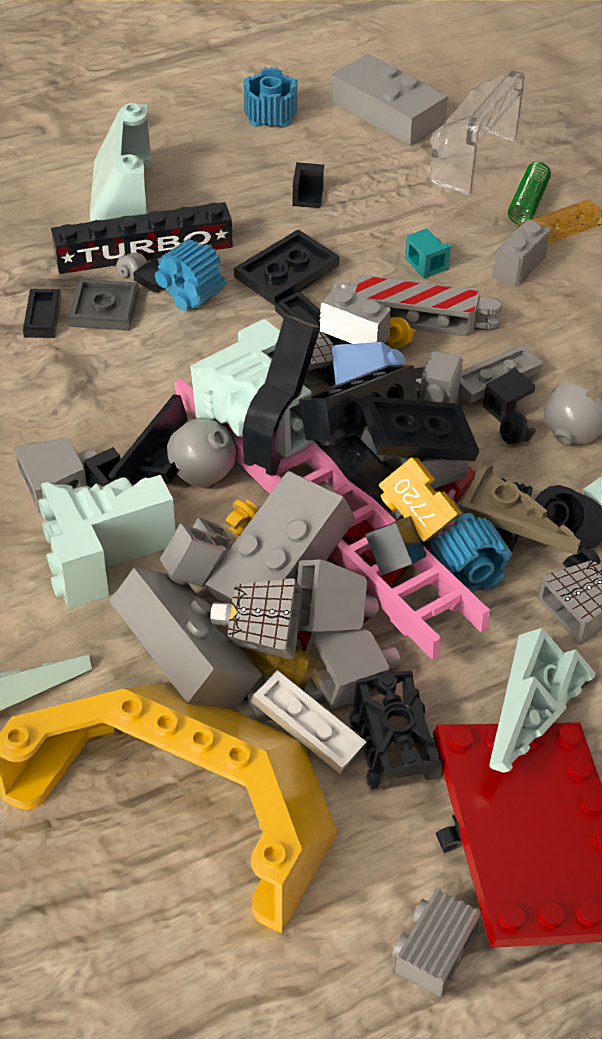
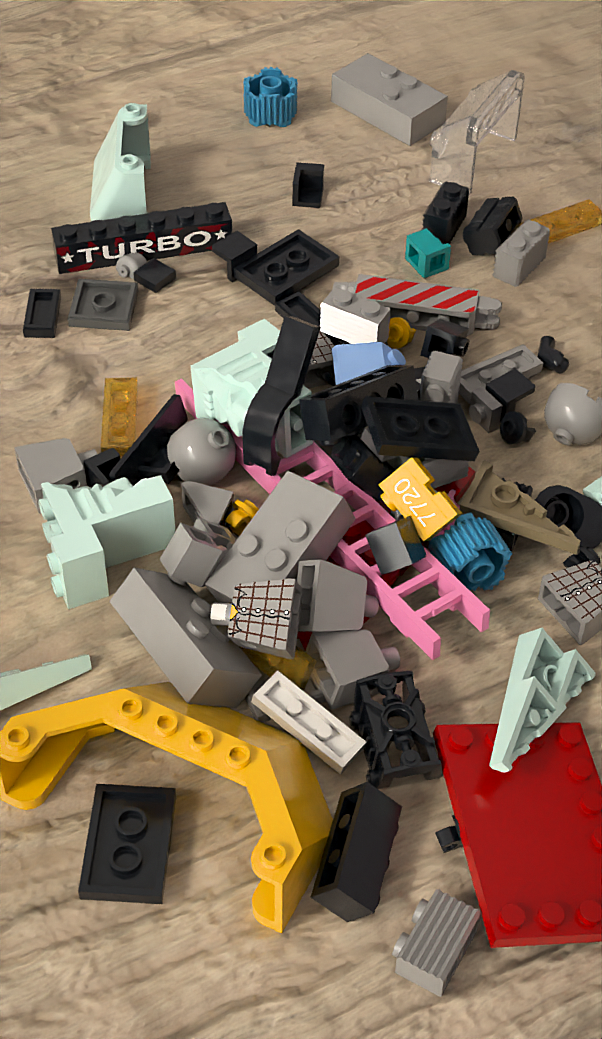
(119, 414): none -> clear yellow plate
(128, 844): none -> black plate
(190, 274): dark azure brick -> none
(207, 502): none -> light grey slope
(234, 250): none -> black panel
(357, 852): none -> black brick
(445, 338): none -> black brick
(446, 211): none -> black brick
(485, 409): none -> flat silver plate
(492, 225): none -> black brick
(525, 181): green piece -> none
(550, 356): none -> black arm

